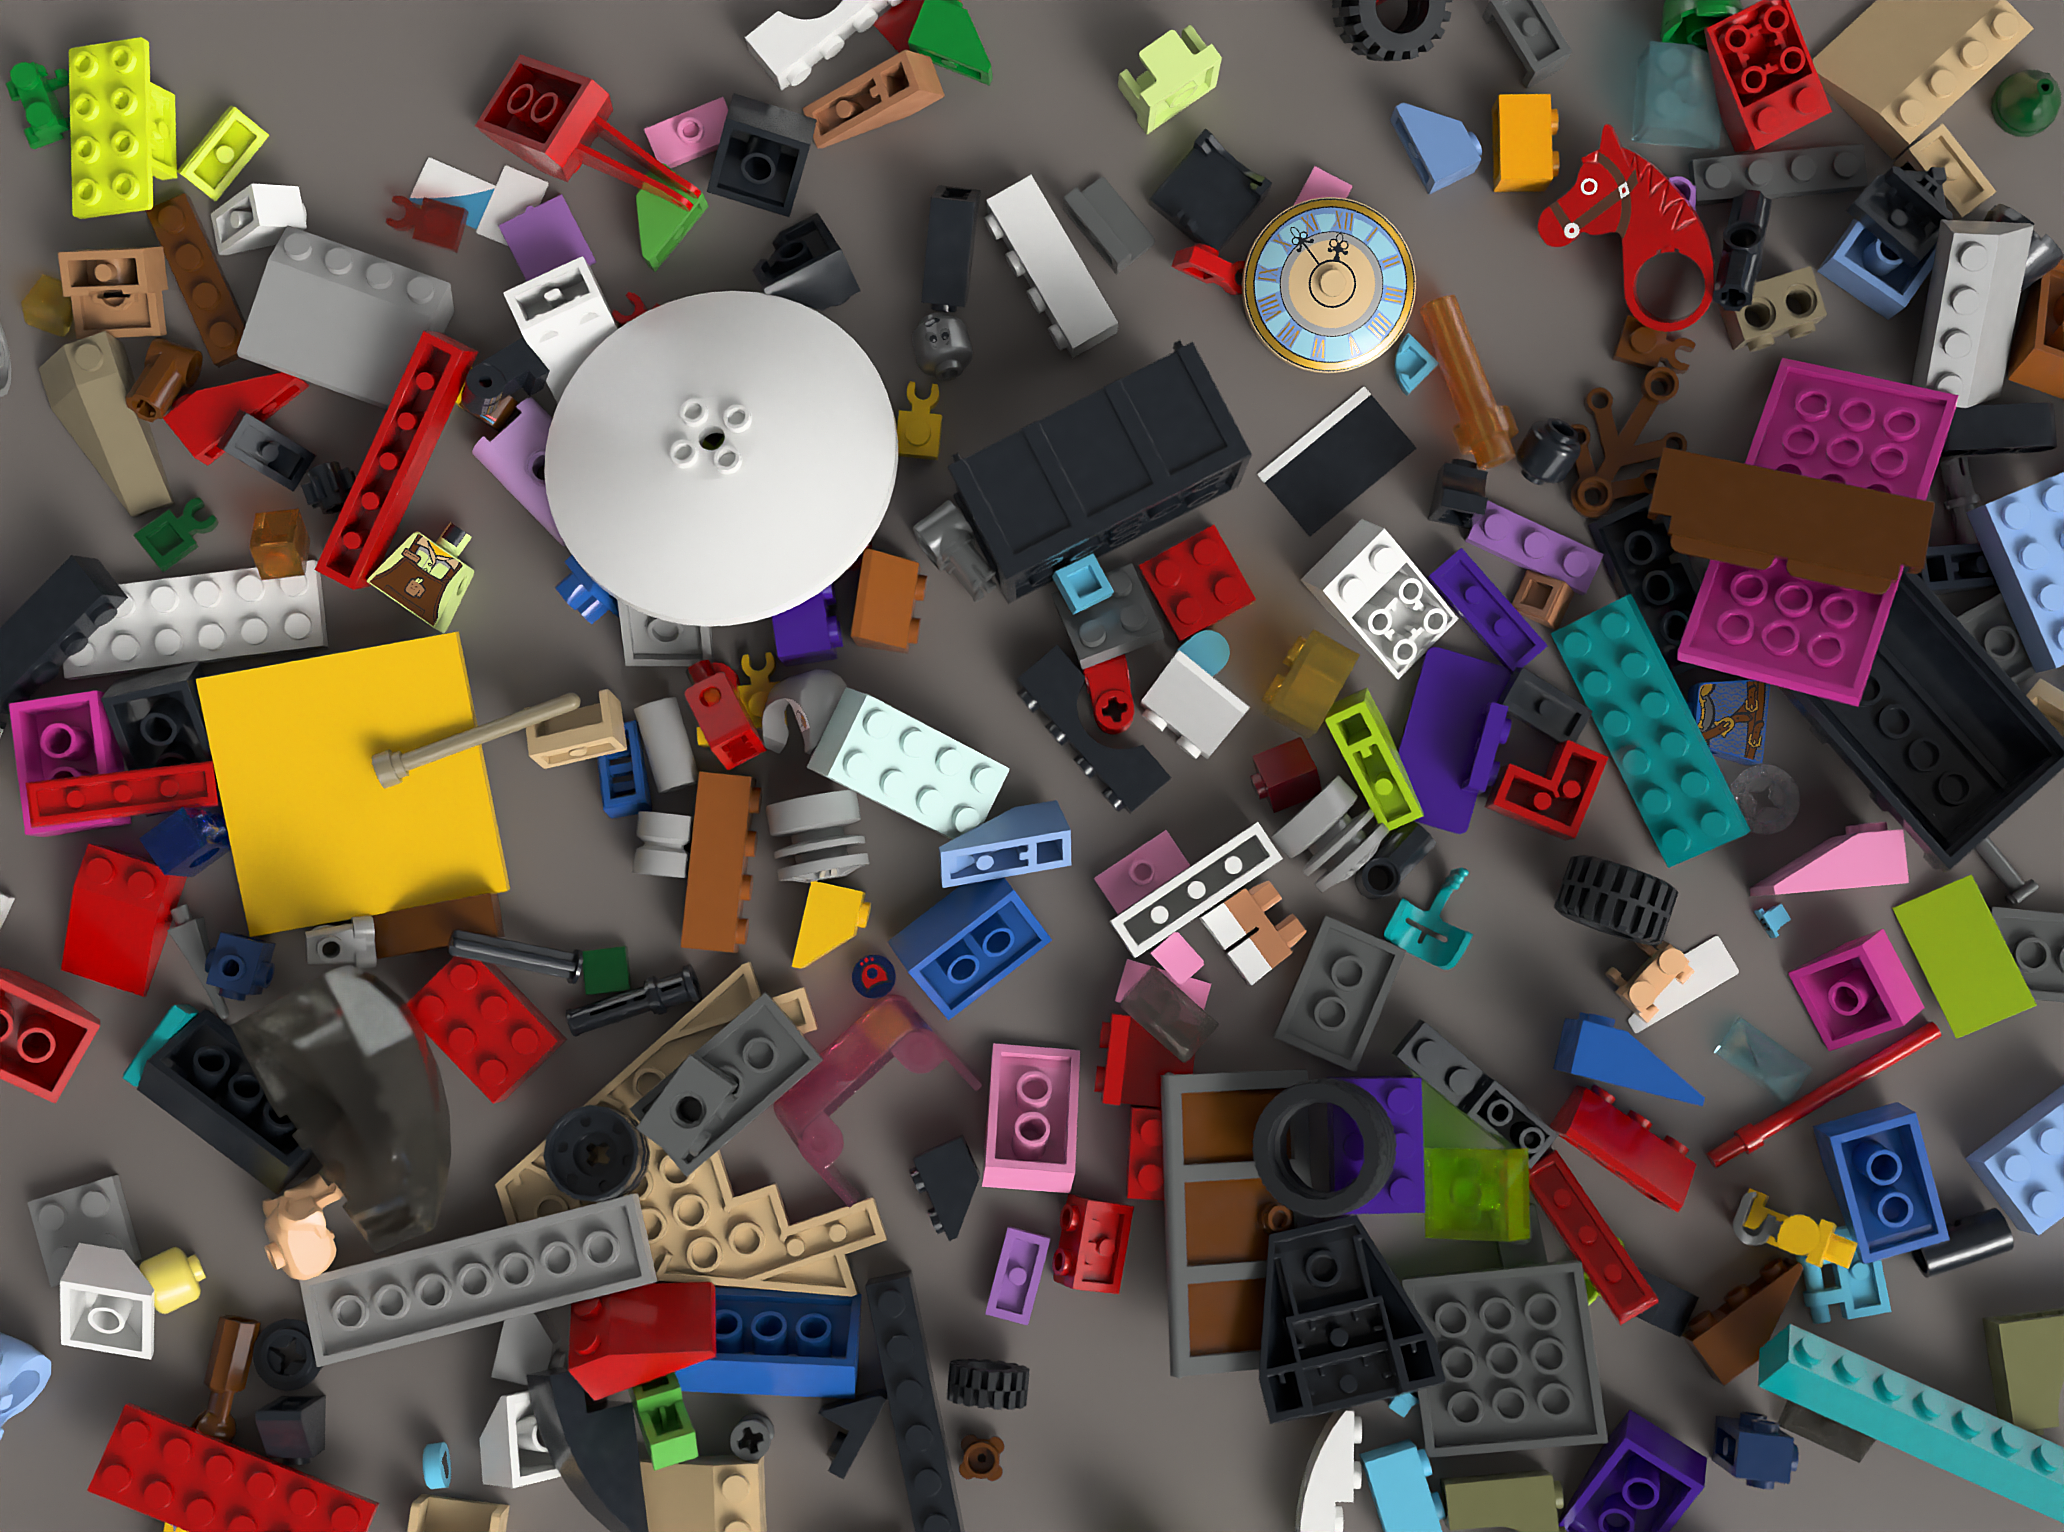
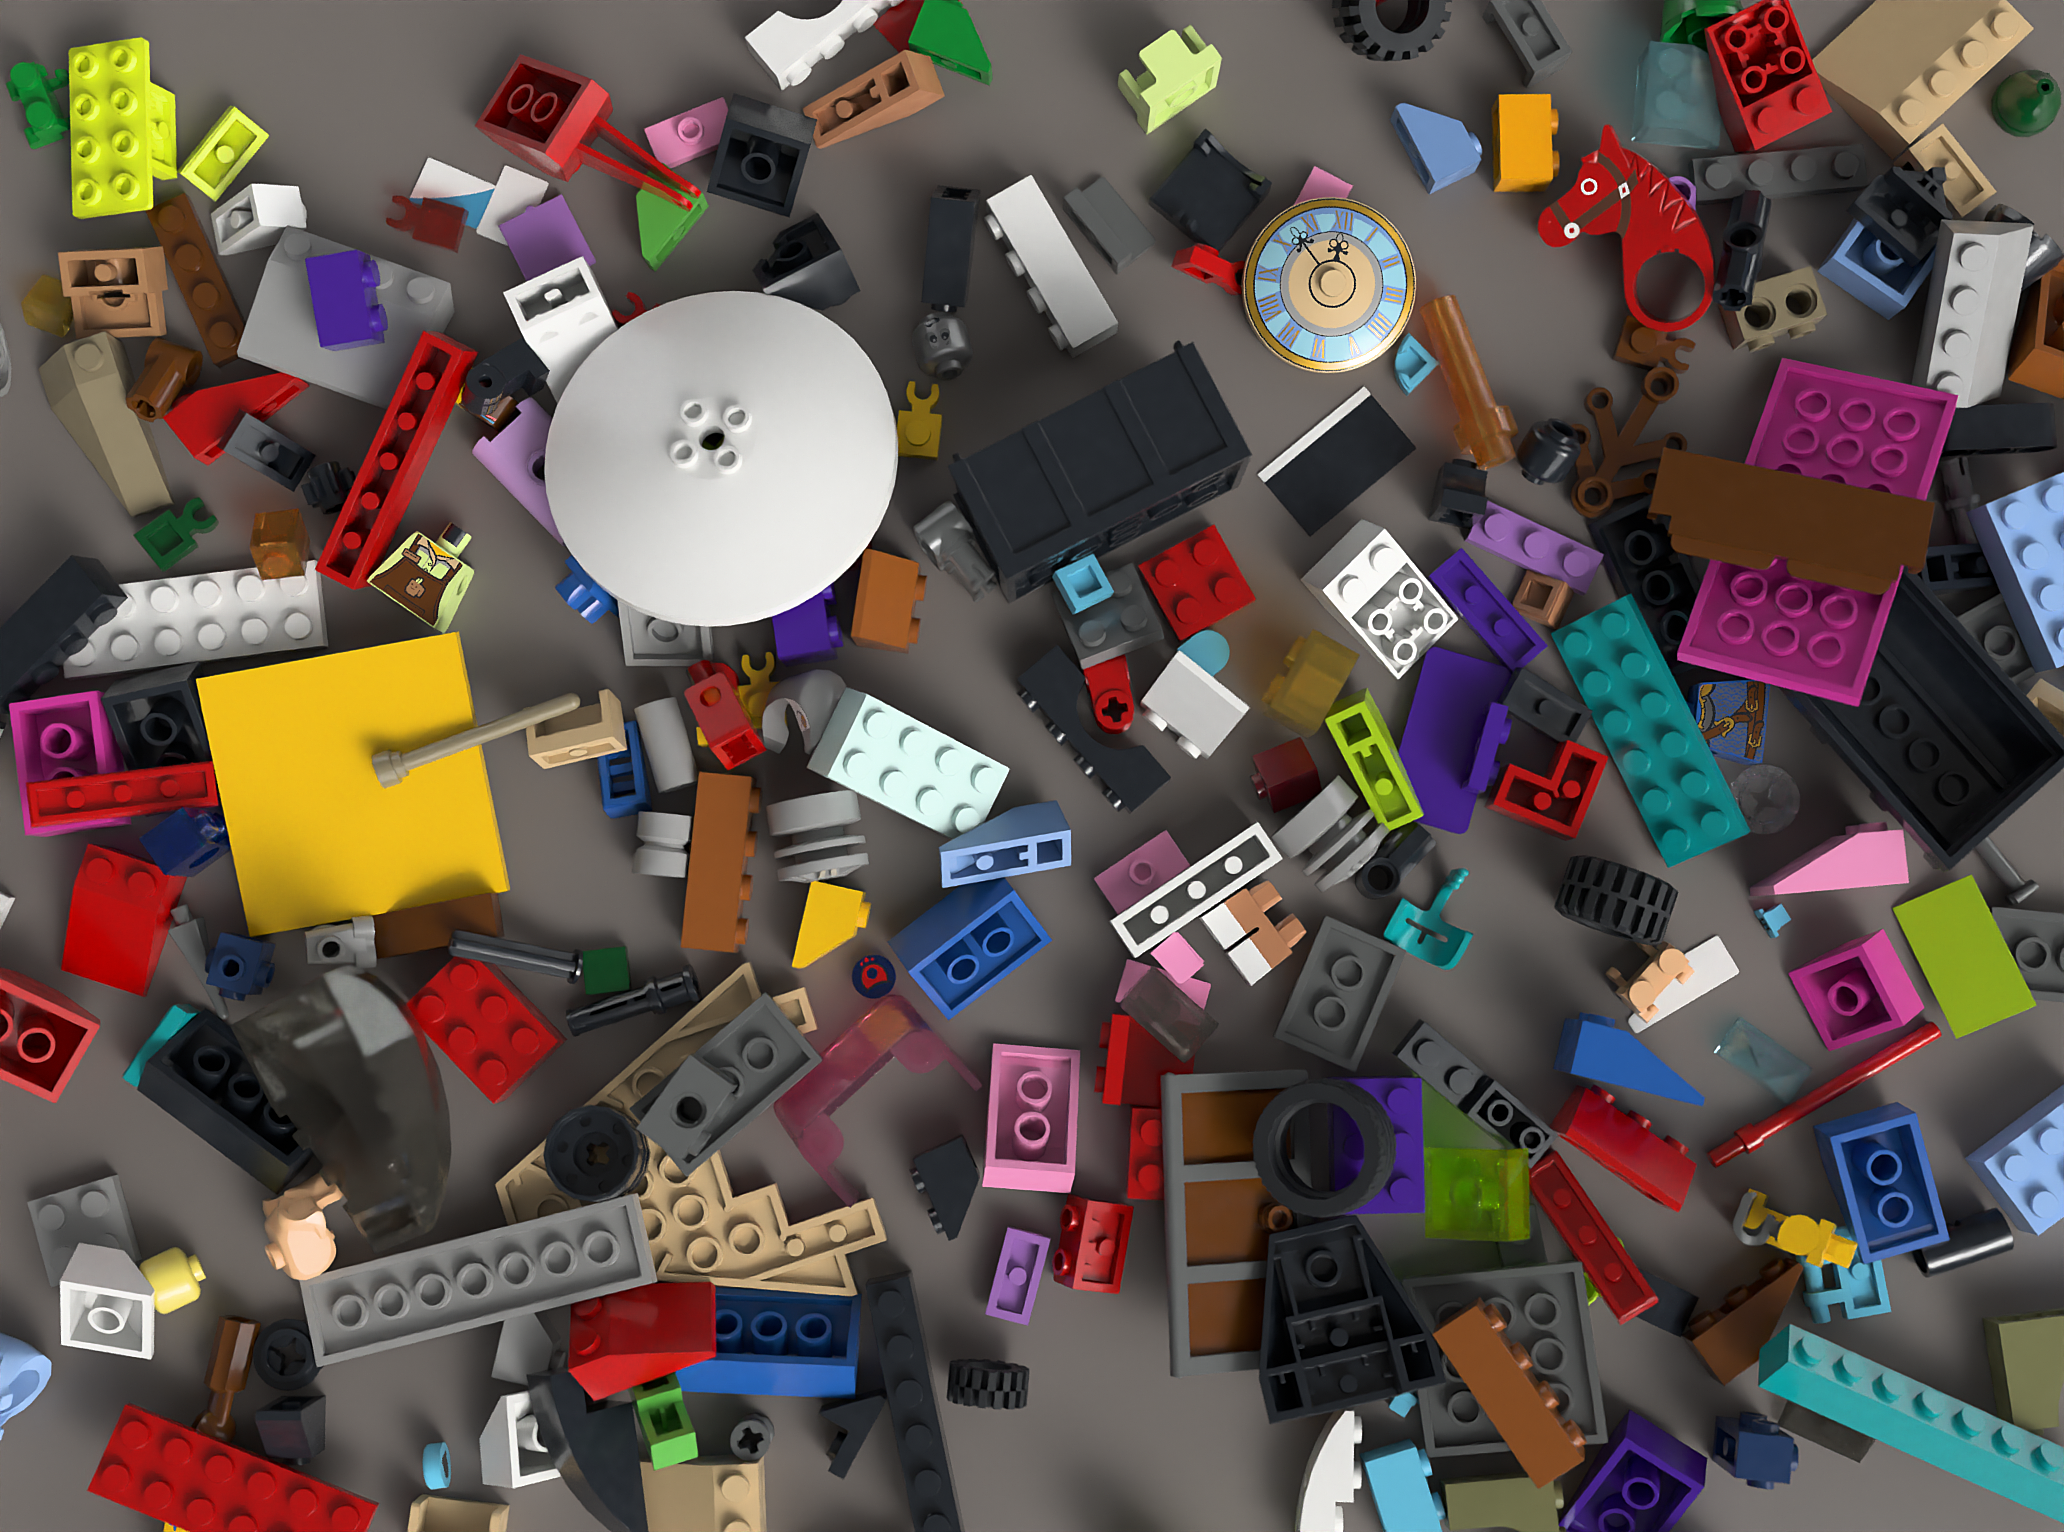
(346, 300): none -> dark purple brick
(989, 1468): reddish brown plate -> none
(1510, 1392): none -> dark orange brick

